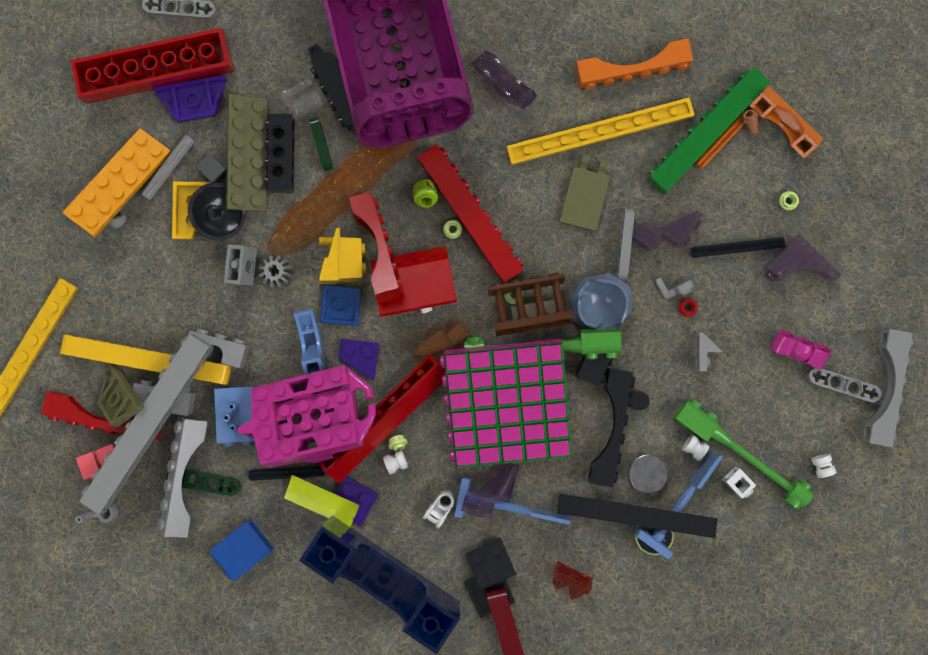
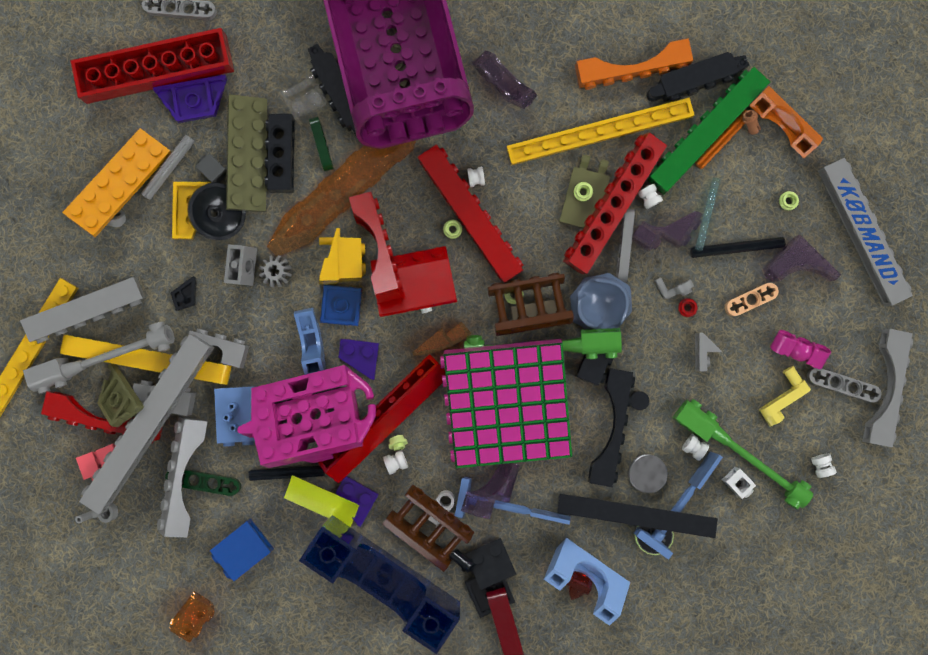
(59, 370): none -> light grey bar
(83, 309): none -> light grey brick
(185, 295): none -> black piece
(192, 616): none -> clear orange brick
(417, 540): none -> reddish brown fence
(425, 193): lime head -> none
(460, 559): none -> black pin
(476, 176): none -> white wheel
(583, 185): none -> yellowish green plate
(609, 584): none -> light blue arch
(650, 196): none -> white wheel
(653, 150): none -> red brick
(697, 76): none -> black hinge
(707, 214): none -> clear light blue bar
(766, 298): none -> light nougat beam
(799, 388): none -> light yellow beam
(865, 232): none -> light grey brick

